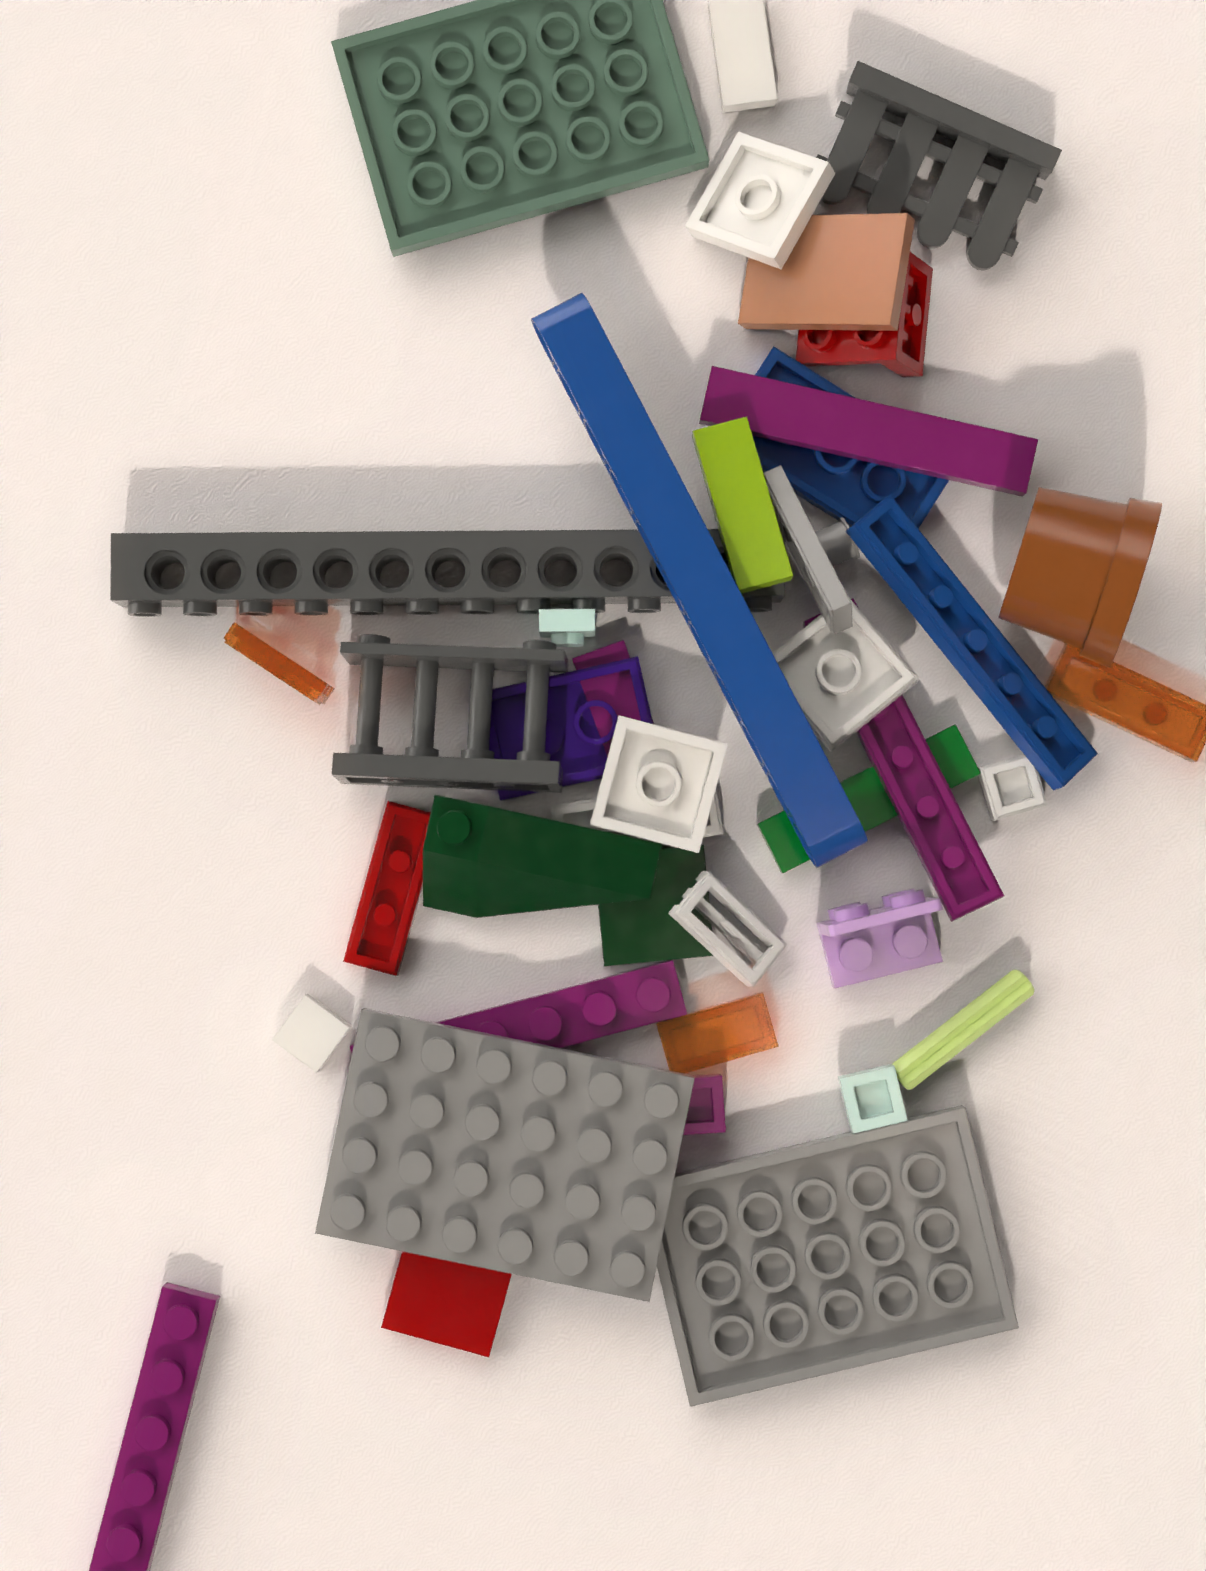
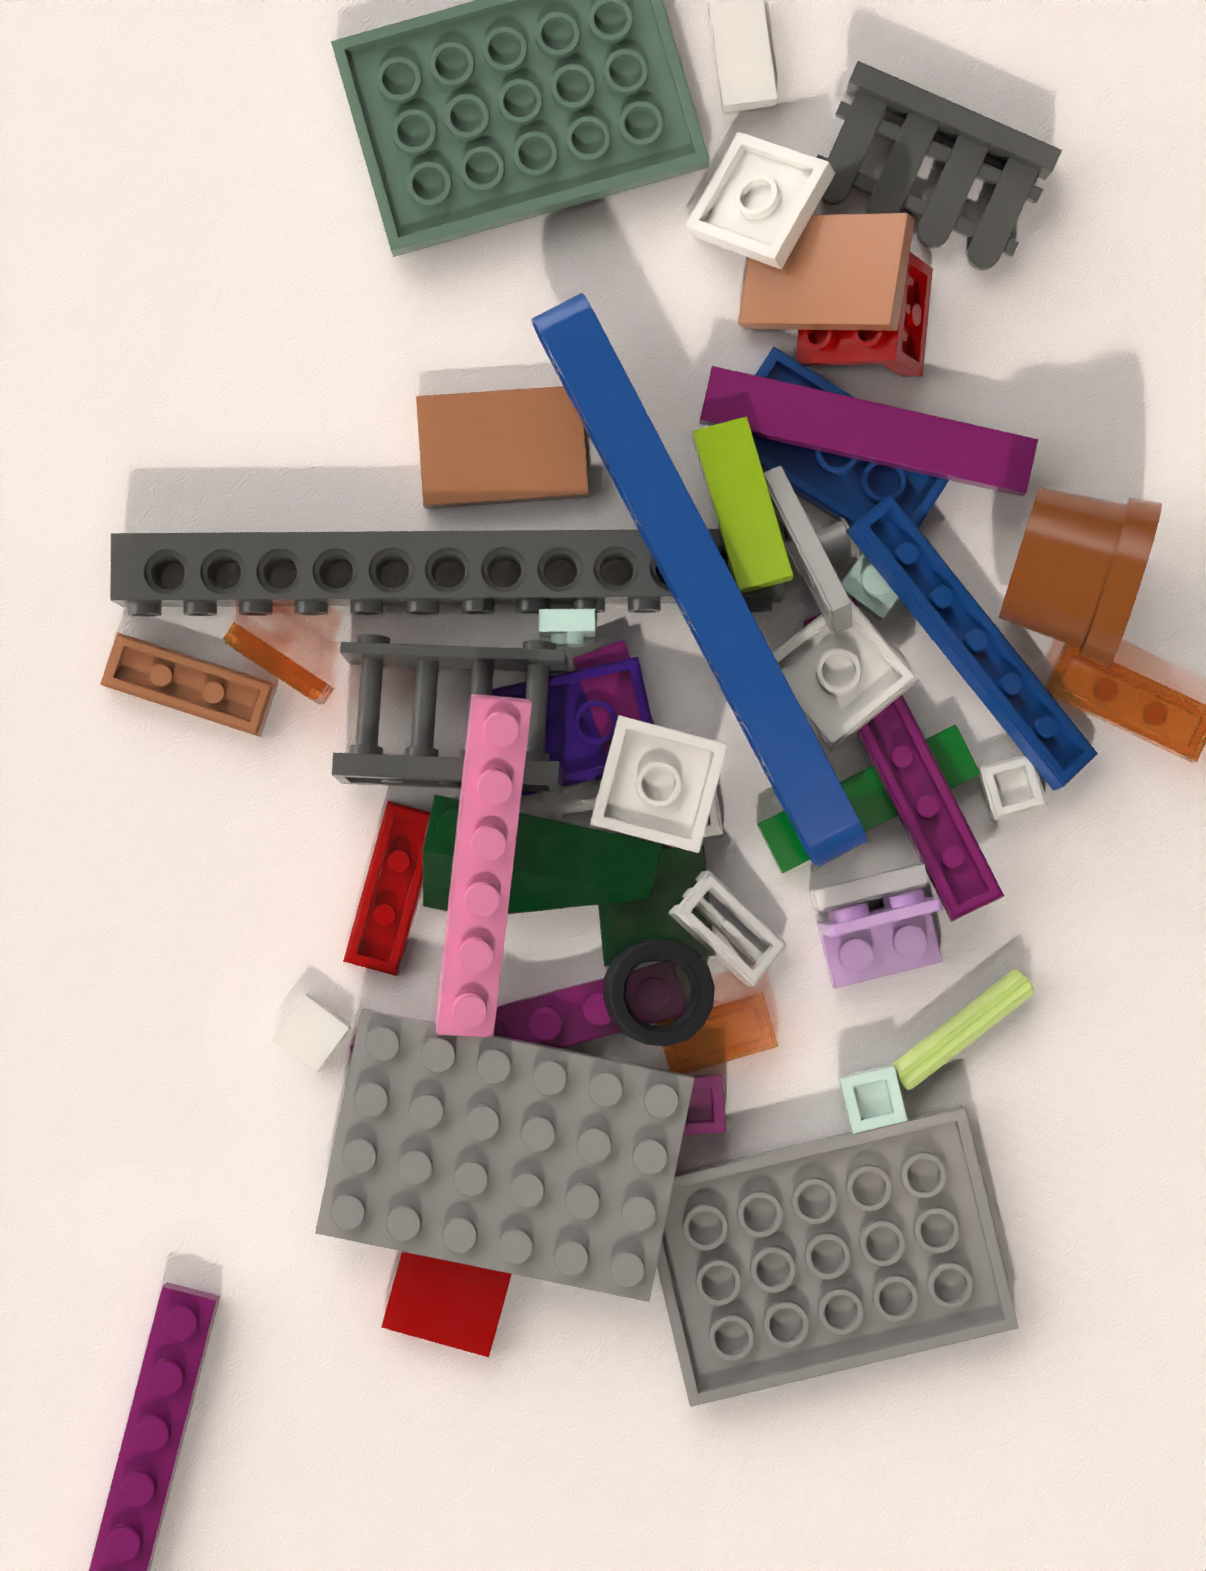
(189, 684): none -> nougat tile
(482, 865): none -> bright pink plate
(500, 447): none -> nougat tile
(700, 997): none -> black tyre
(869, 588): none -> light aqua plate
(869, 887): none -> white tile

